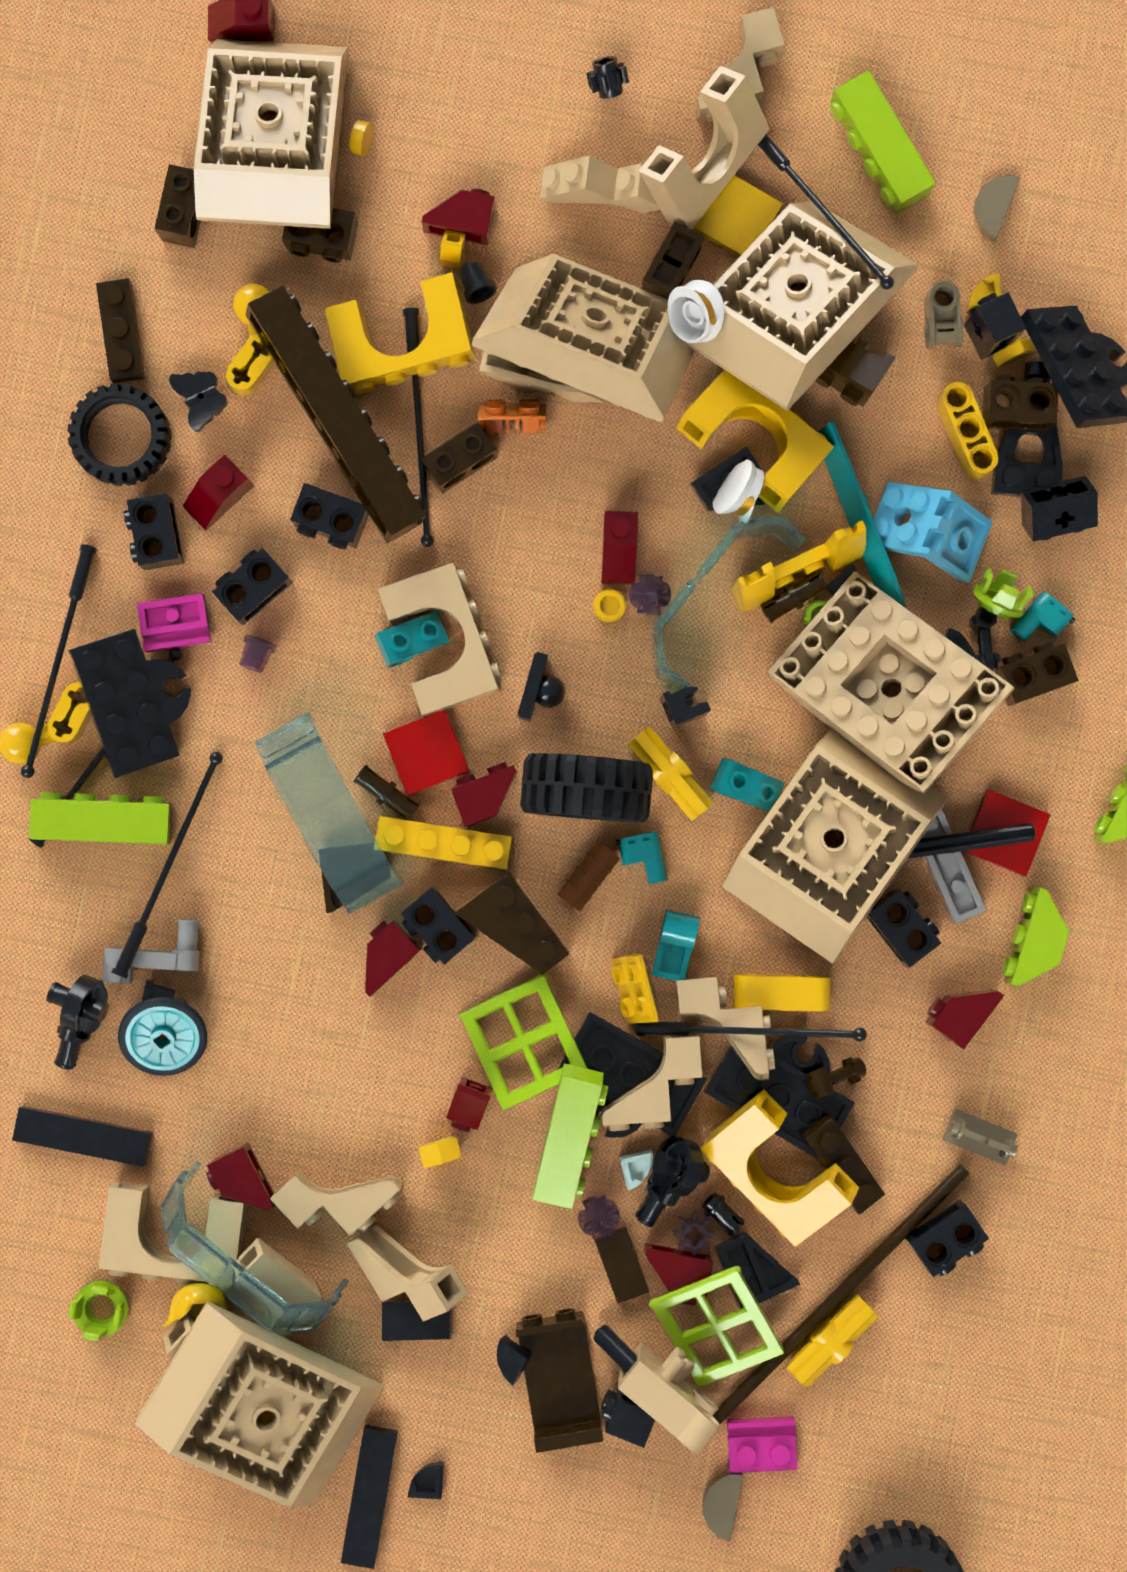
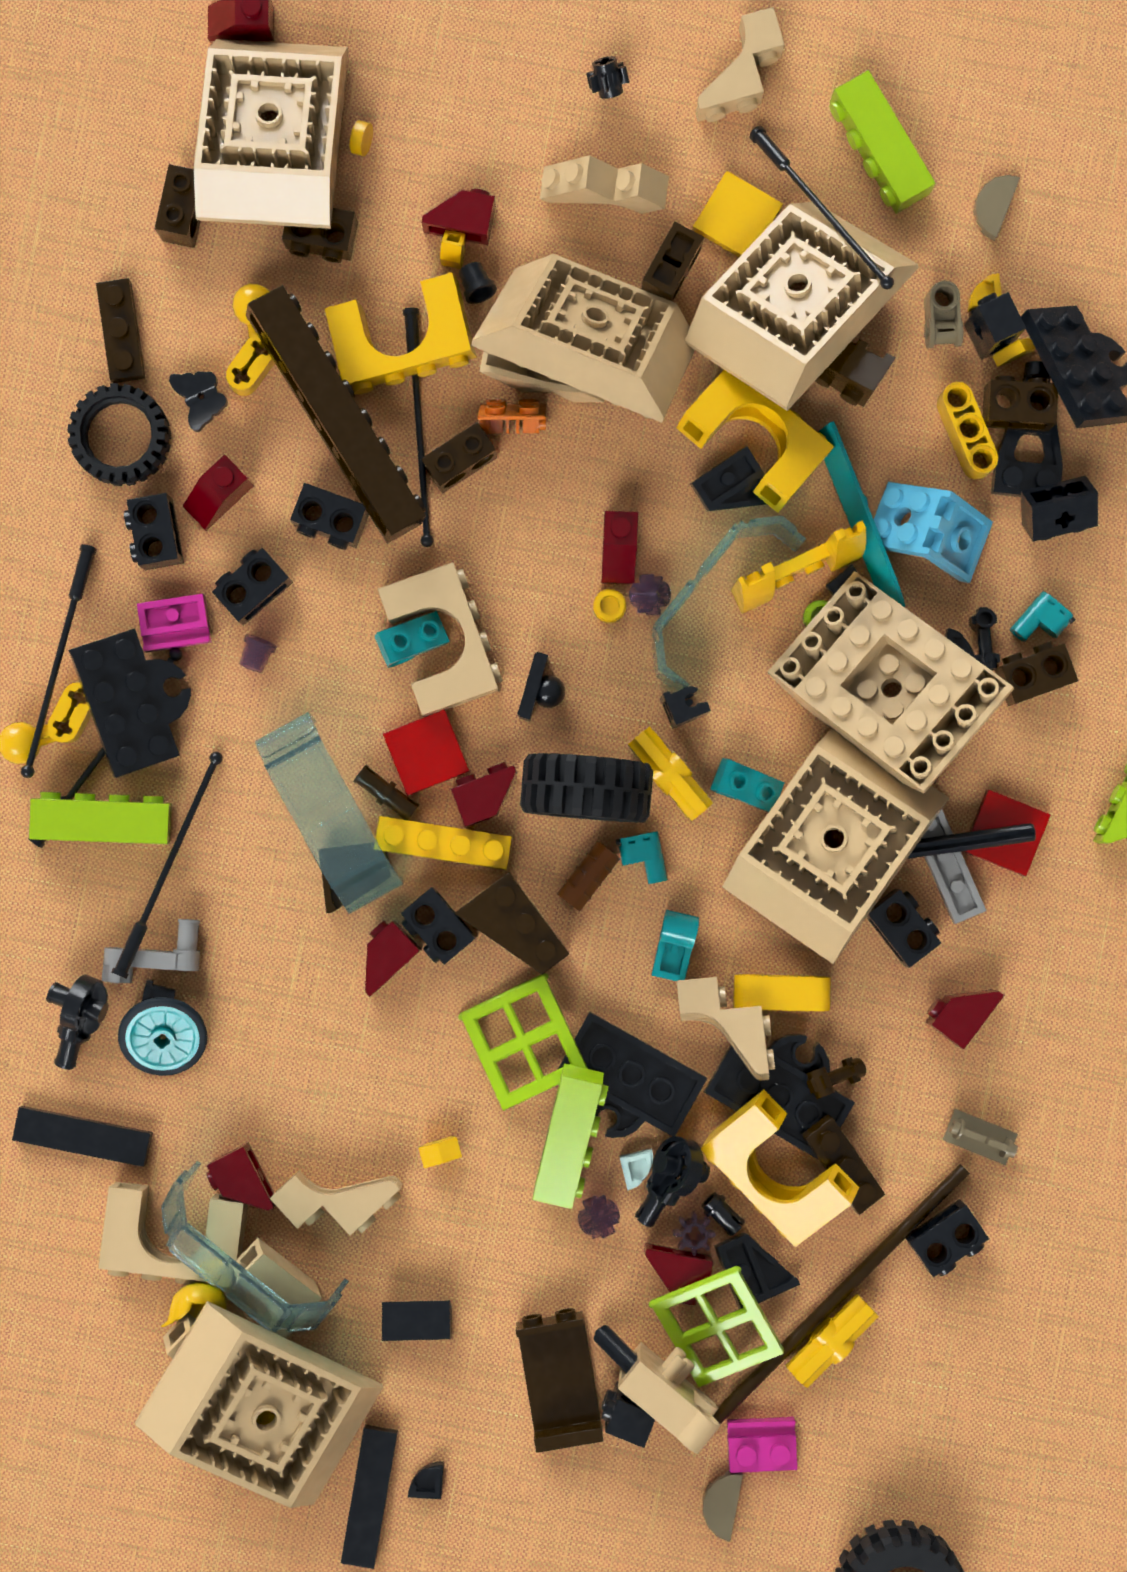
(91, 1326): lime piece -> none
(397, 1271): tan arch -> none
(468, 1104): dark red slope -> none
(511, 1359): black tile -> none
(621, 1265): dark brown tile -> none
(634, 988): yellow hinge -> none
(650, 1100): tan arch -> none
(684, 1029): black piece -> none
(696, 311): white piece -> none
(738, 128): tan arch -> none
(739, 491): white piece -> none
(794, 597): dark brown pin -> none
(1000, 596): lime piece -> none
(1037, 940): lime slope -> none

